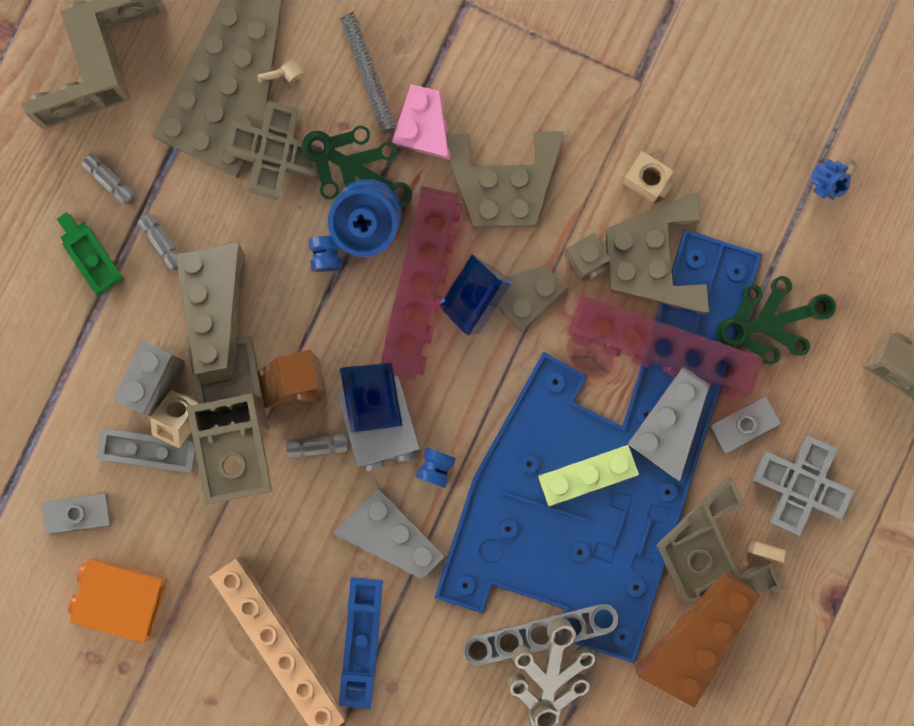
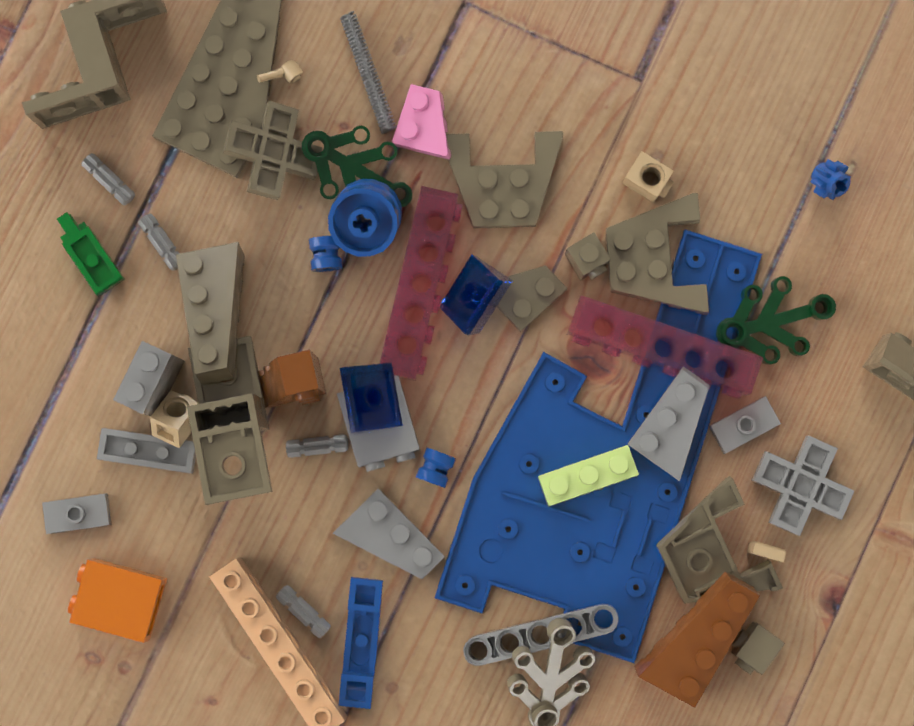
(303, 611): none -> light grey axle
(756, 648): none -> dark tan brick

